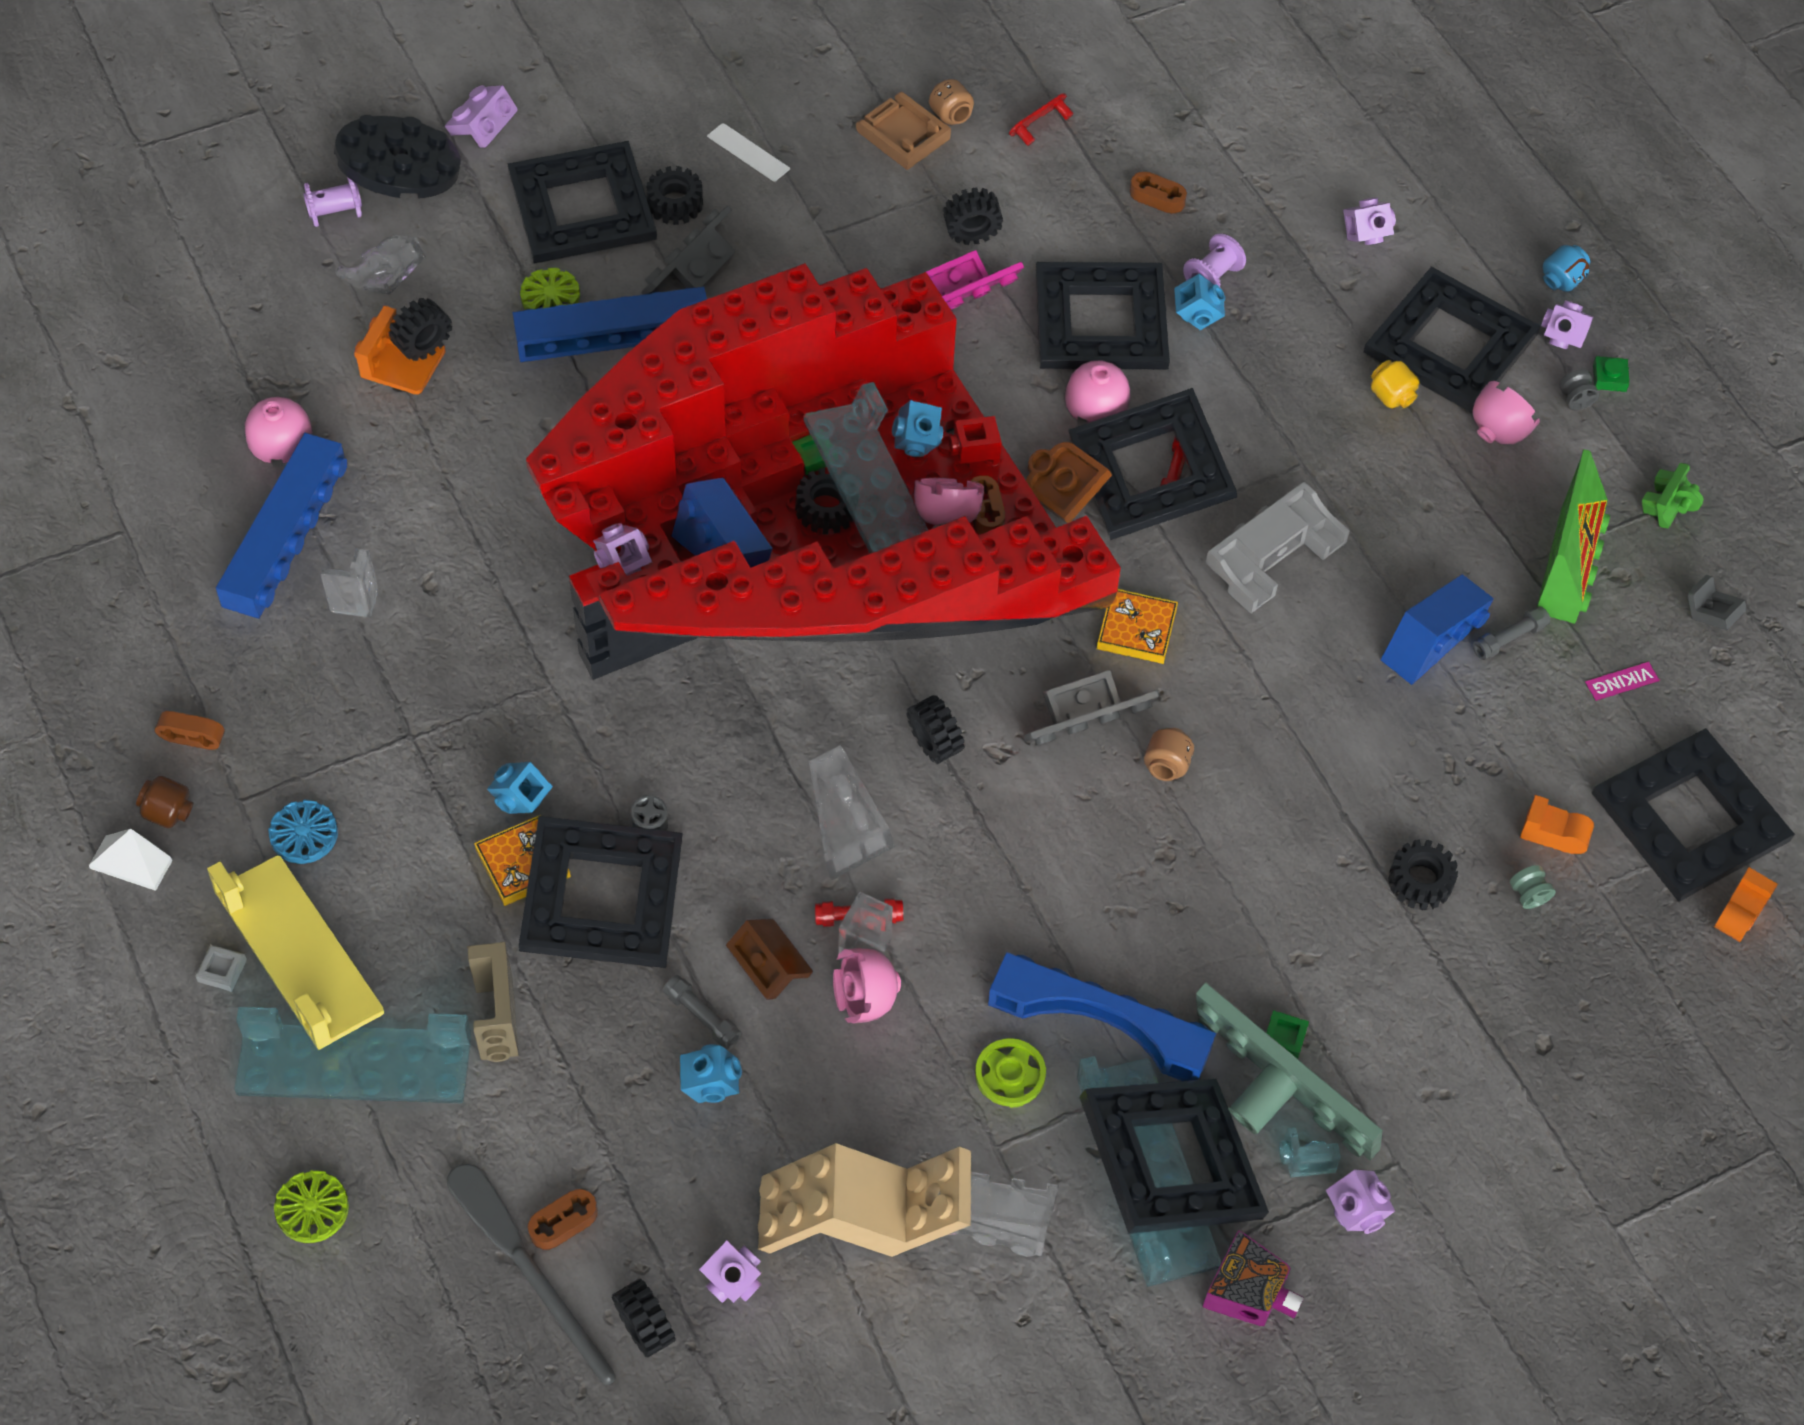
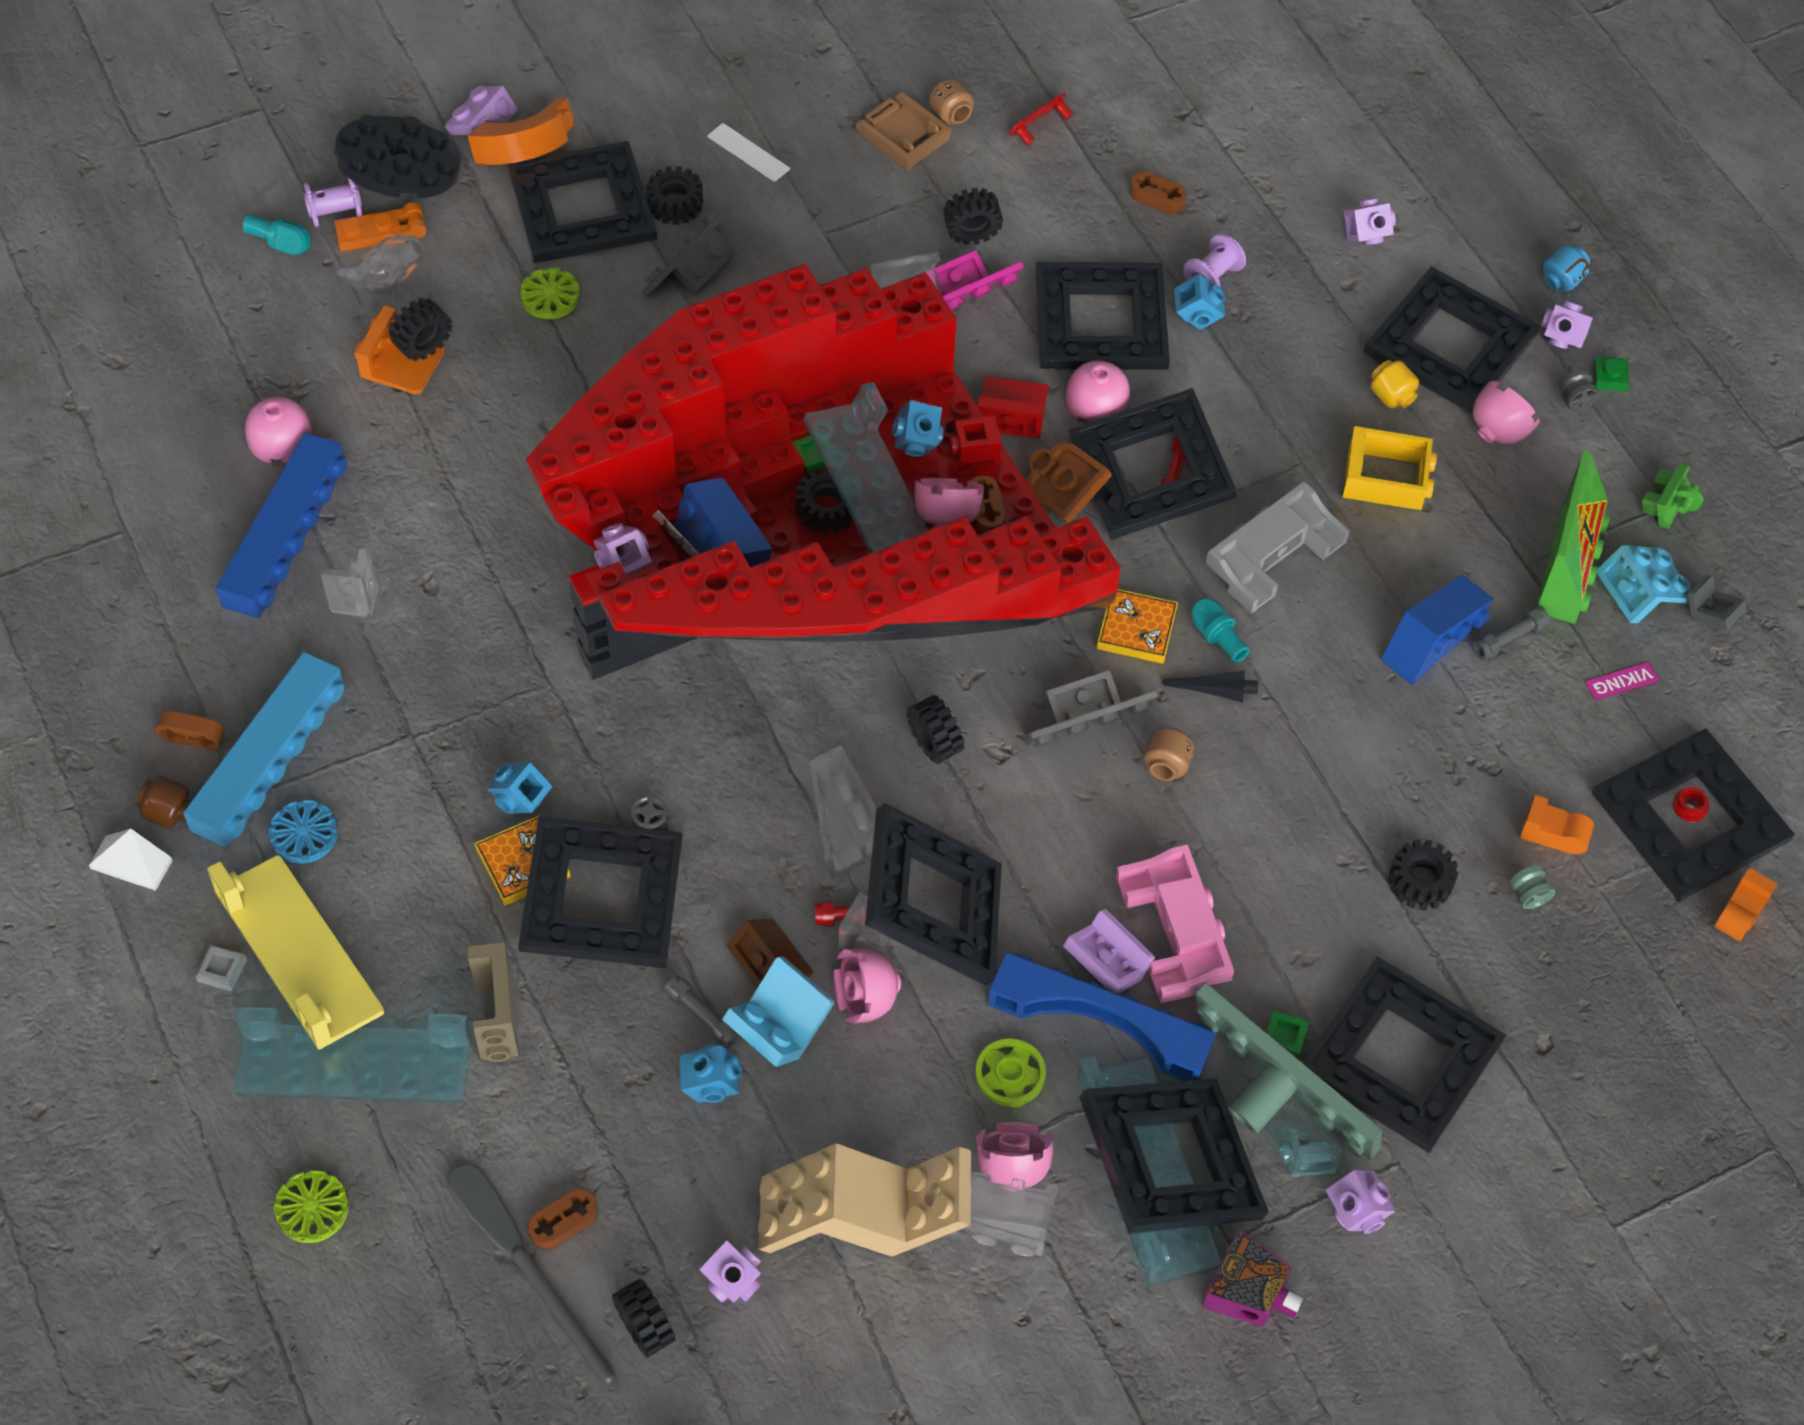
(264, 750): none -> dark azure brick
(280, 234): none -> teal arm
(374, 228): none -> orange plate
(523, 139): none -> orange arch
(596, 324): blue brick -> none
(675, 534): none -> white sticker
(781, 1013): none -> medium azure bracket
(899, 269): none -> clear panel
(965, 950): none -> black plate
(1014, 1152): none -> bright pink cylinder
(1015, 404): none -> red bracket
(1110, 953): none -> lavender bracket
(1187, 921): none -> bright pink bracket
(1218, 628): none -> teal arm
(1226, 685): none -> black piece
(1395, 447): none -> yellow window
(1414, 1118): none -> black plate
(1642, 579): none -> medium azure bracket
(1694, 797): none -> red plate

